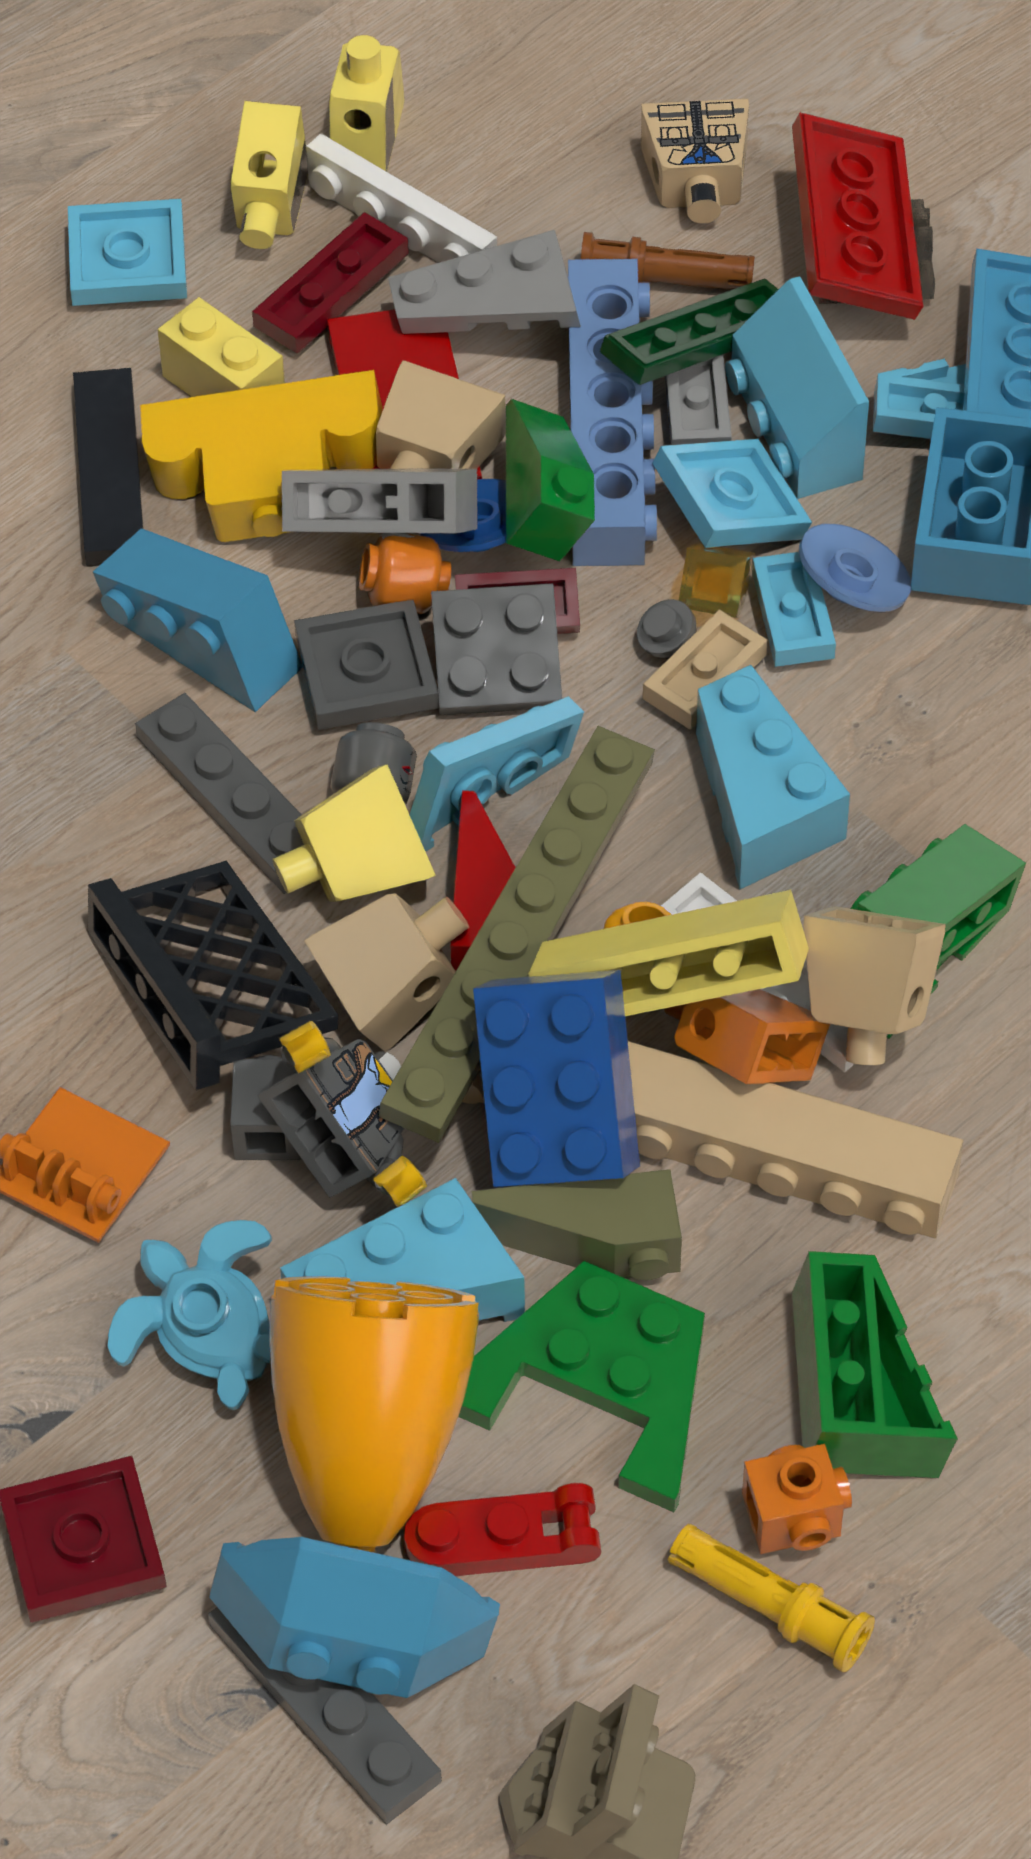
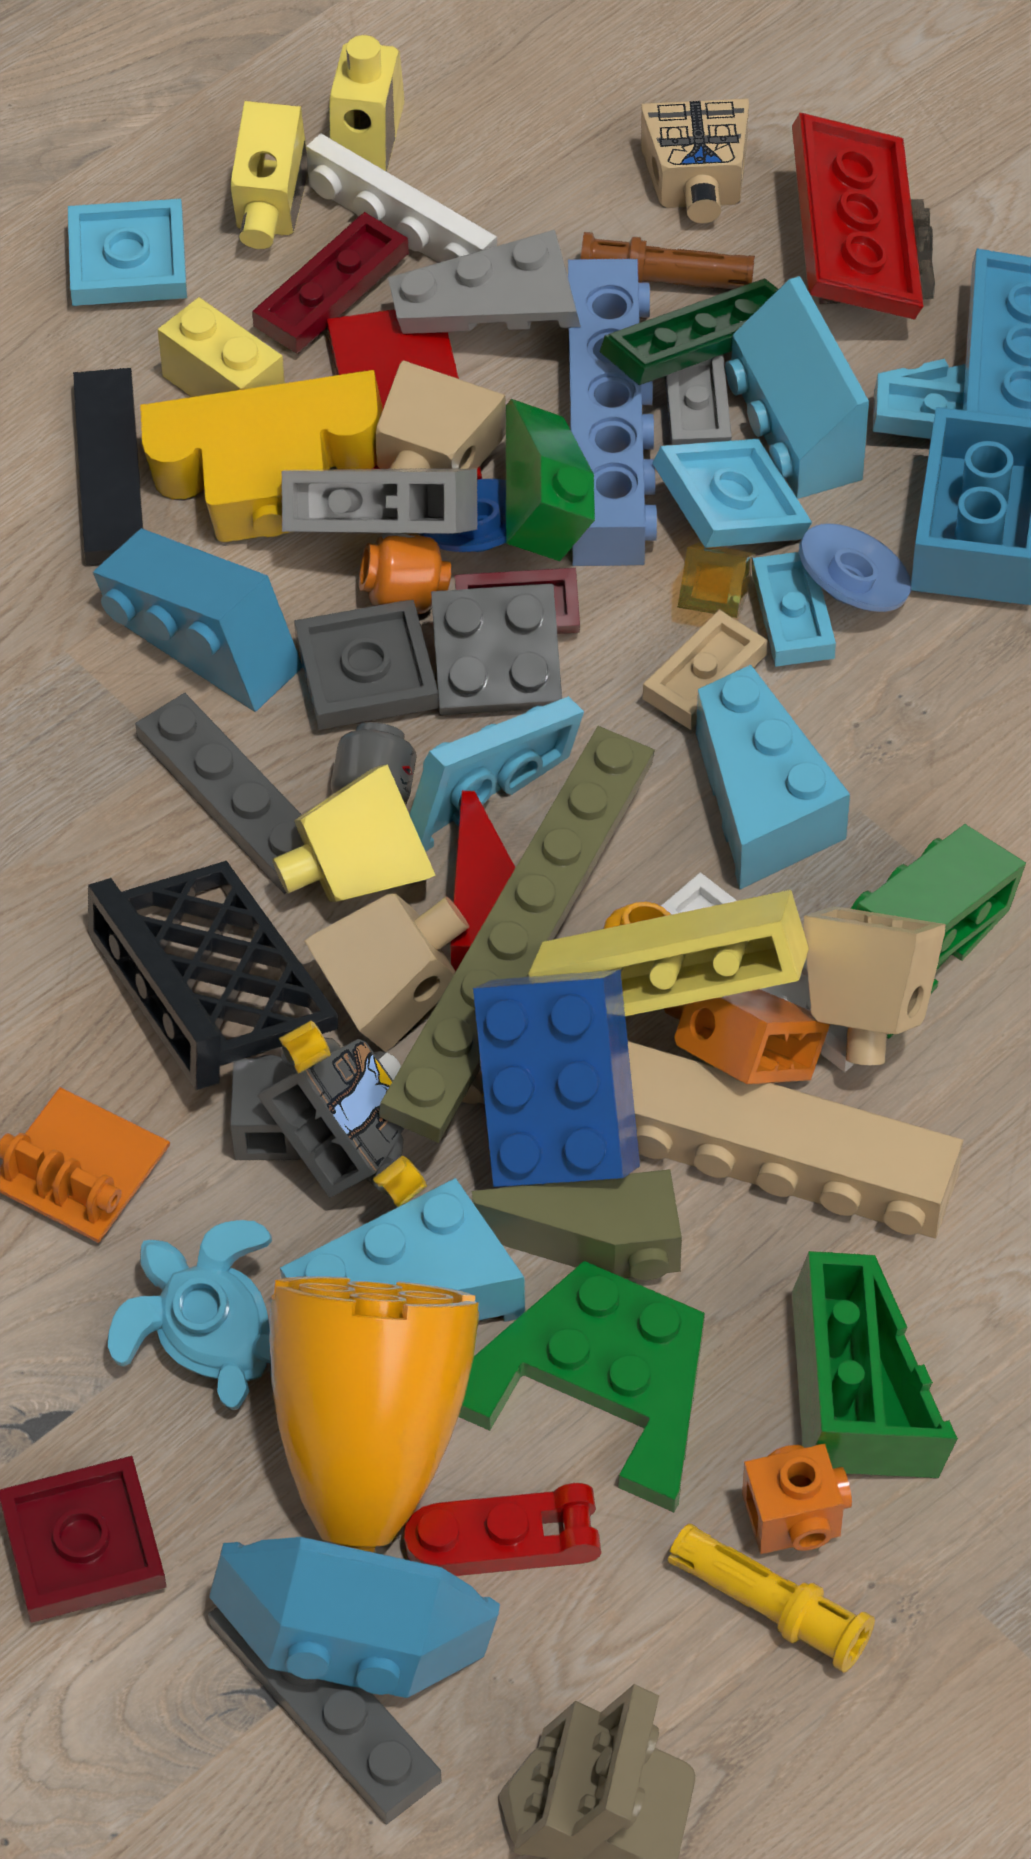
(666, 628): dark grey plate -> none

